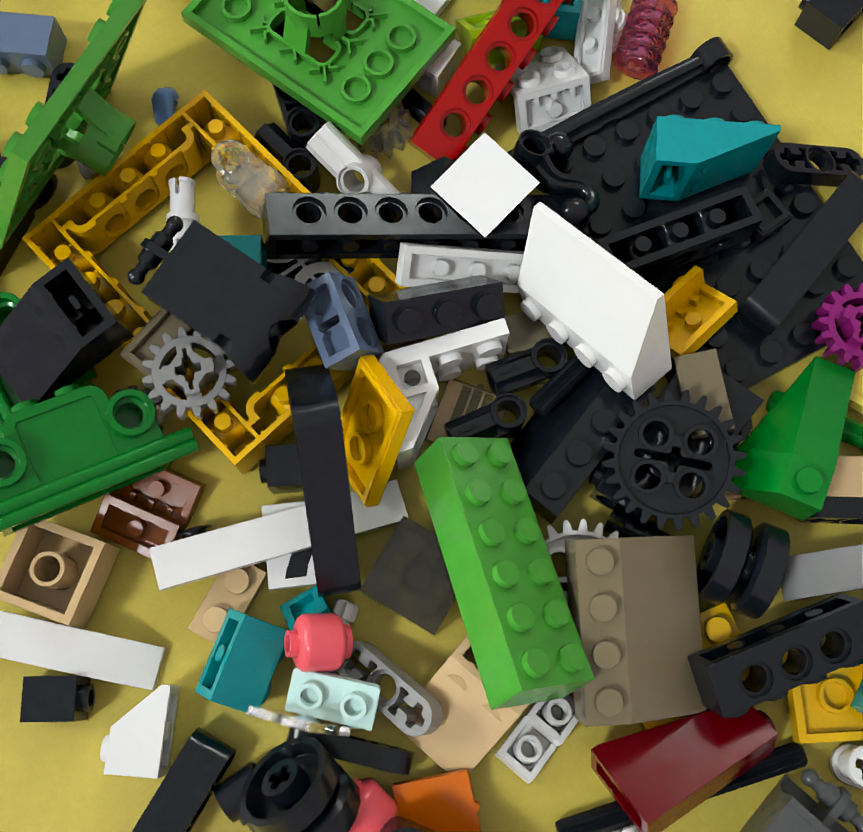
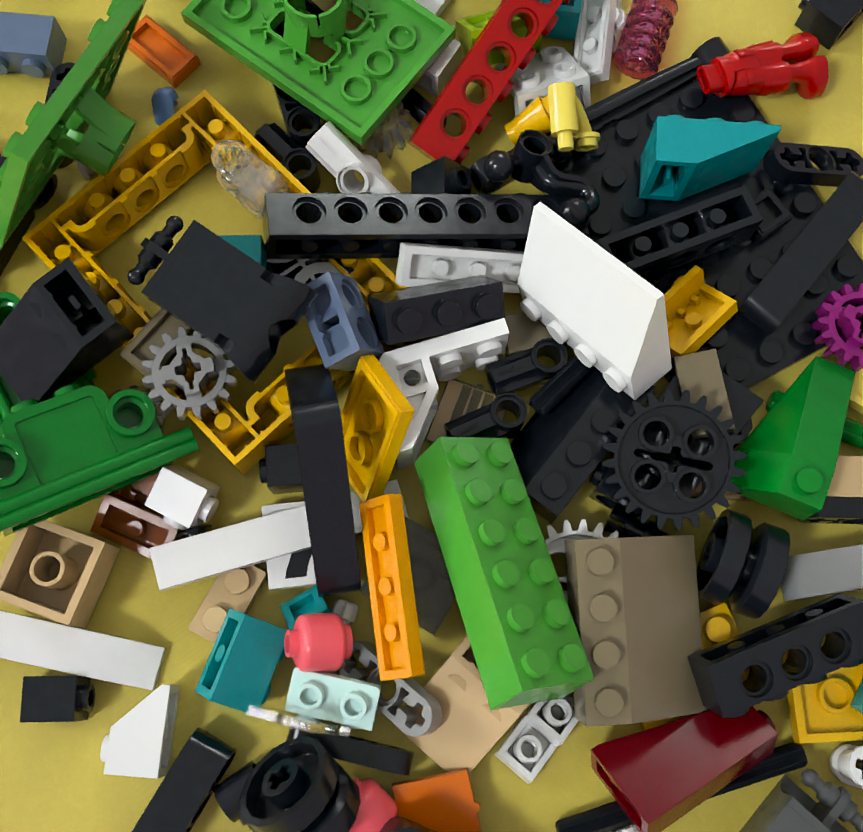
(162, 52): none -> orange tile
(182, 203): white pin -> none
(183, 497): none -> white brick
(391, 588): none -> light orange plate
(485, 184): white sticker -> none
(533, 117): none -> yellow cone
(569, 119): none -> light yellow plant
(768, 69): none -> red piece

